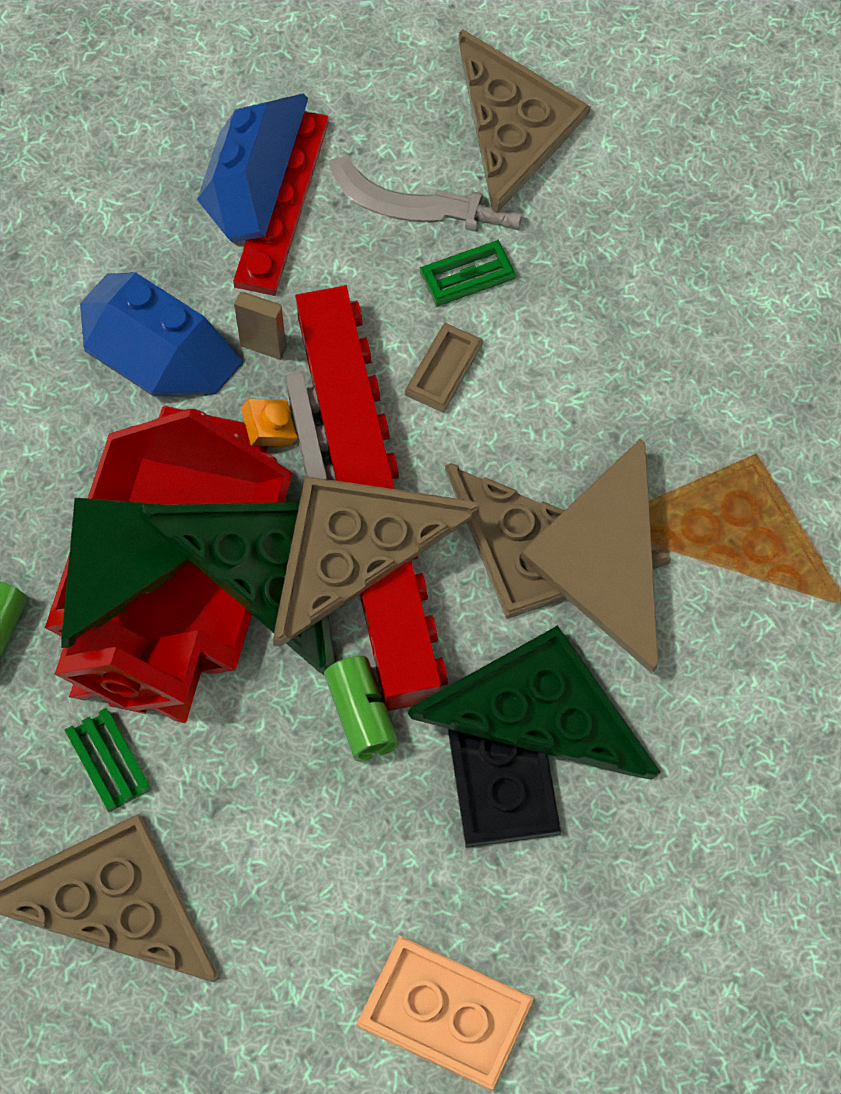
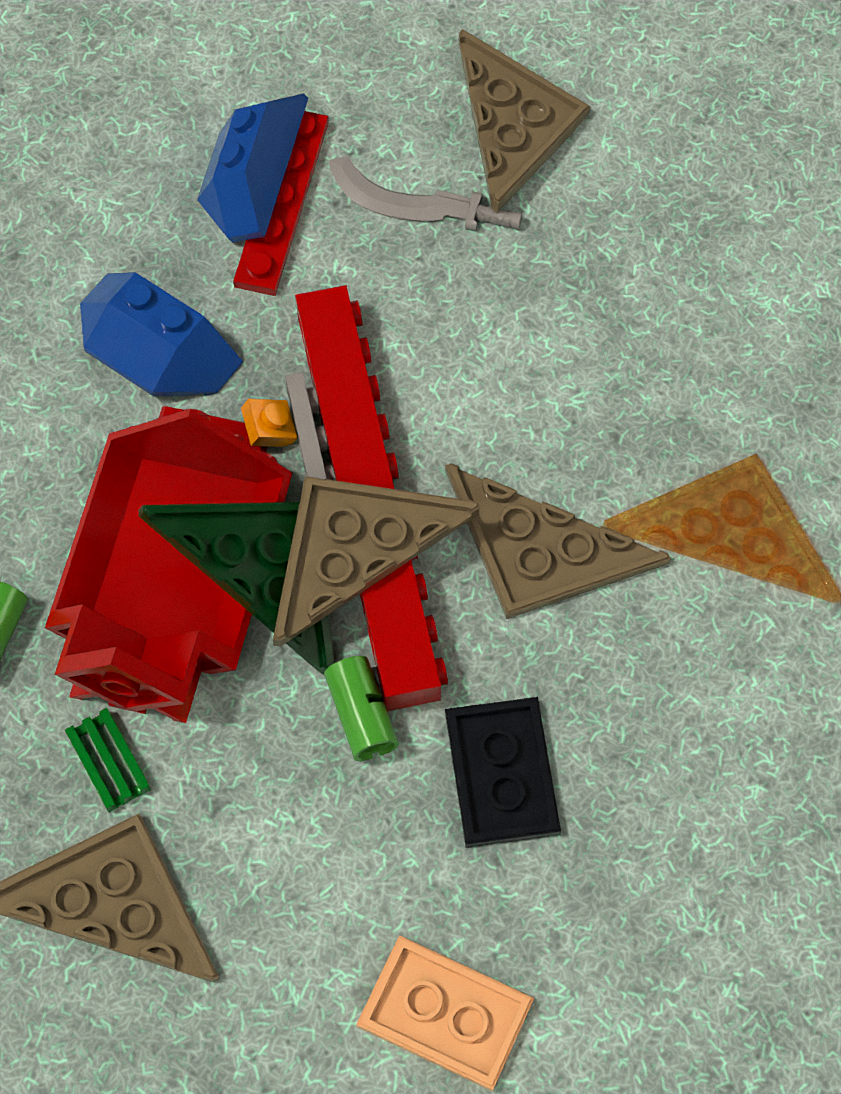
(111, 563): dark green tile -> none
(260, 325): dark tan tile -> none
(443, 367): dark tan tile -> none
(473, 286): green tile -> none
(543, 703): dark green tile -> none
(603, 556): dark tan tile -> none

